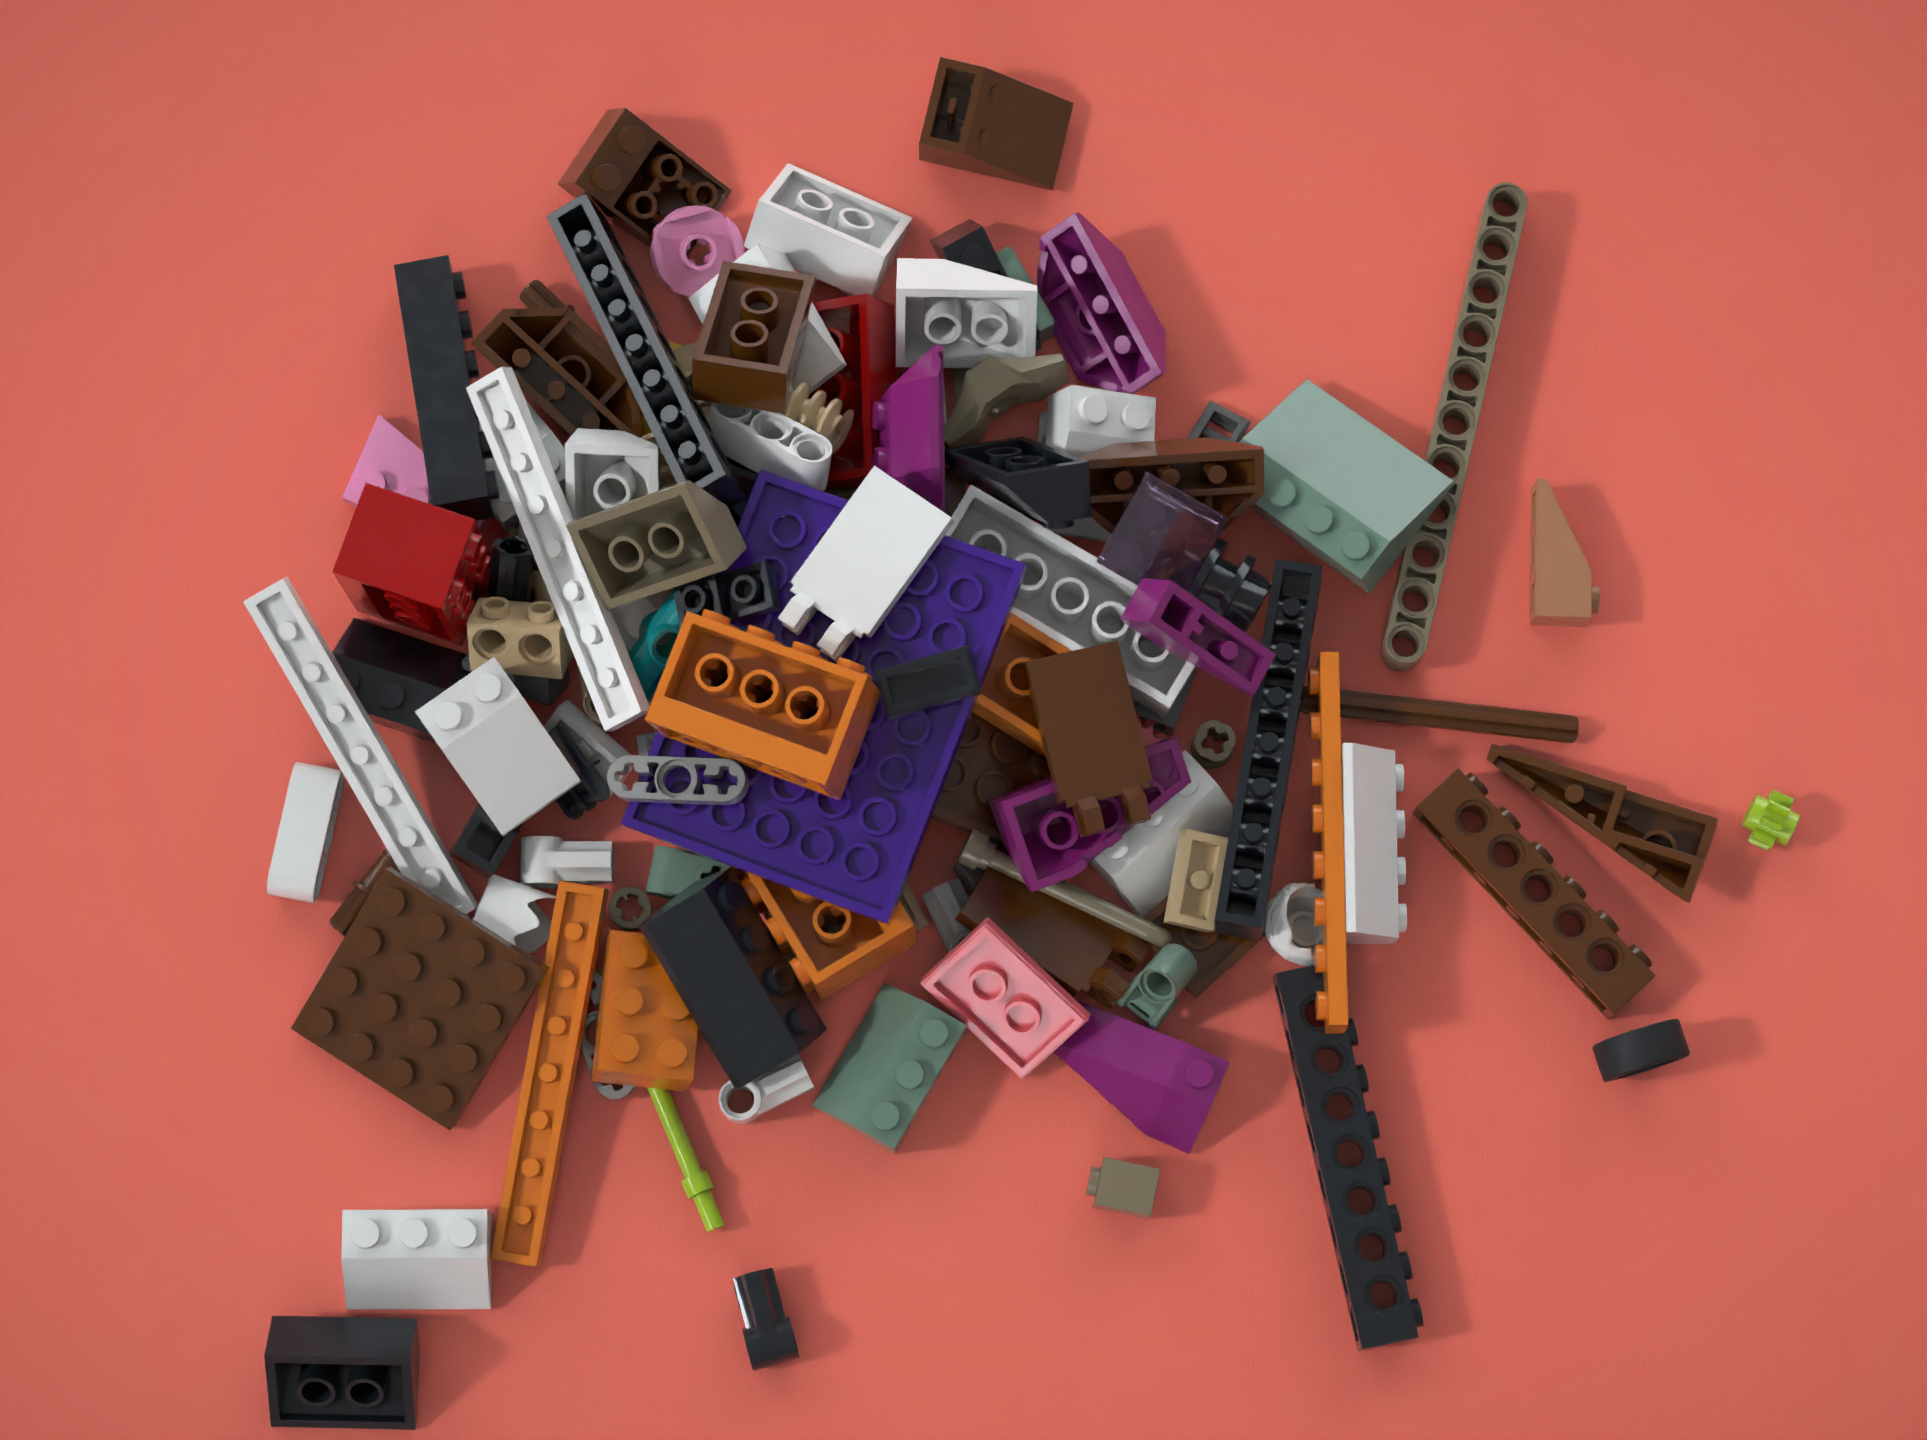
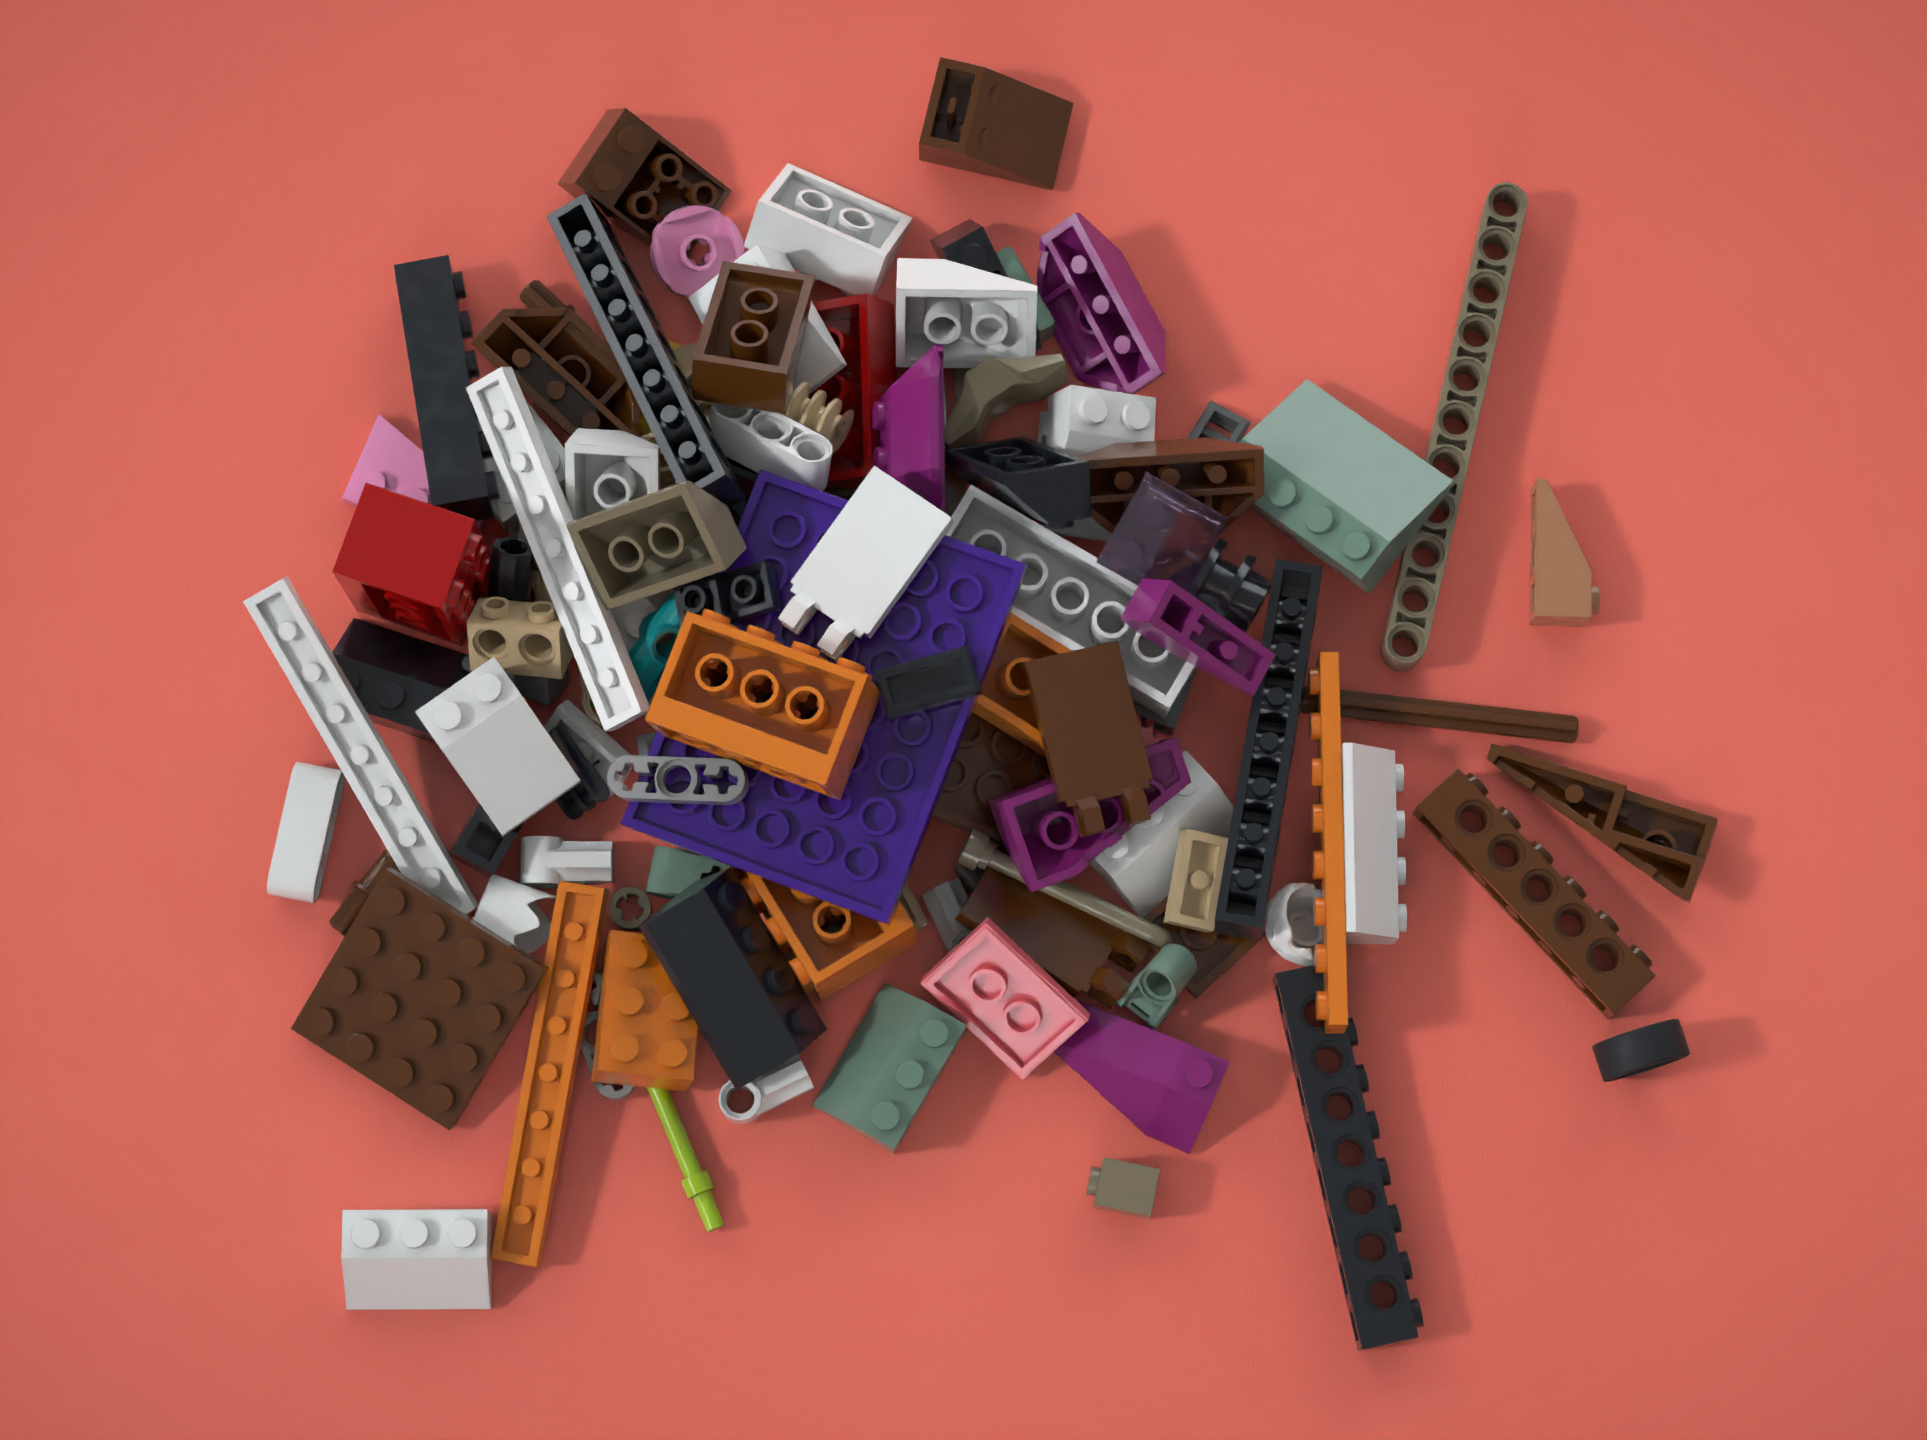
(342, 1372): black slope -> none
(767, 1330): black piece -> none
(1218, 731): dark tan bush -> none
(1770, 820): lime gear -> none

